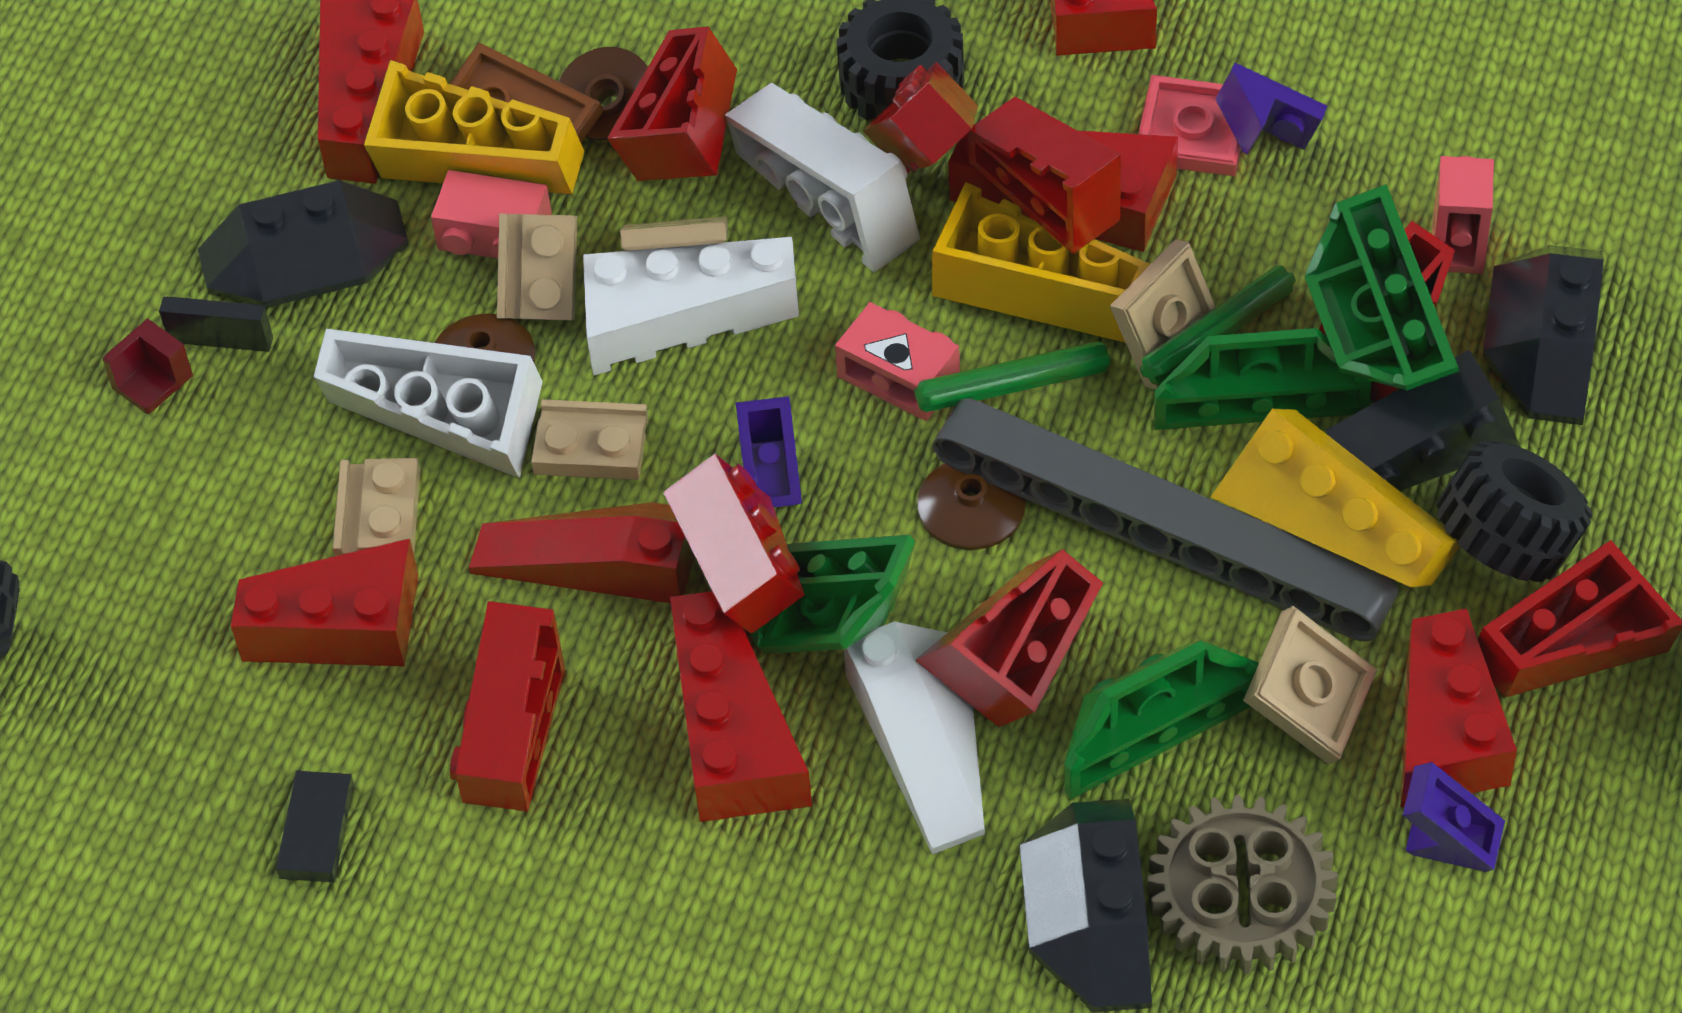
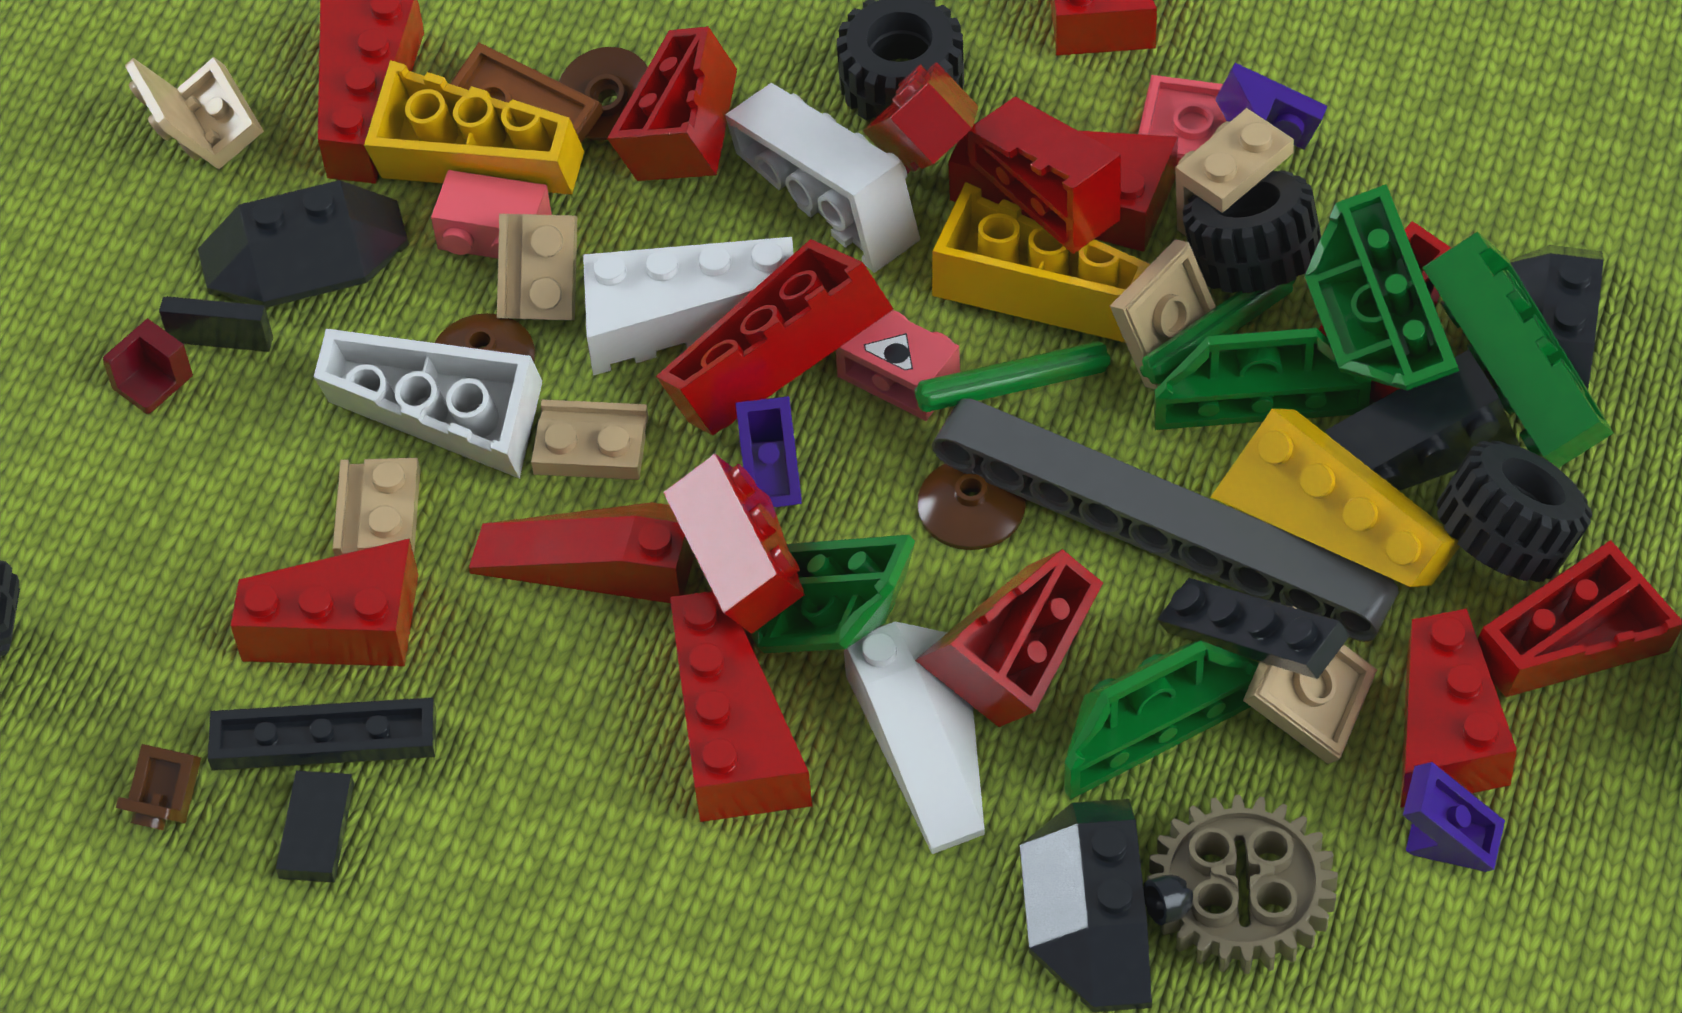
(161, 787): none -> reddish brown bracket
(202, 114): none -> tan bracket
(322, 734): none -> black plate
(509, 707): red wedge -> none
(674, 233): tan tile -> none
(774, 335): none -> red wedge
(1167, 898): none -> black hinge
(1230, 162): none -> tan bracket
(1254, 627): none -> black plate
(1259, 239): none -> black tyre
(1464, 210): coral brick -> none
(1518, 350): none -> green wedge

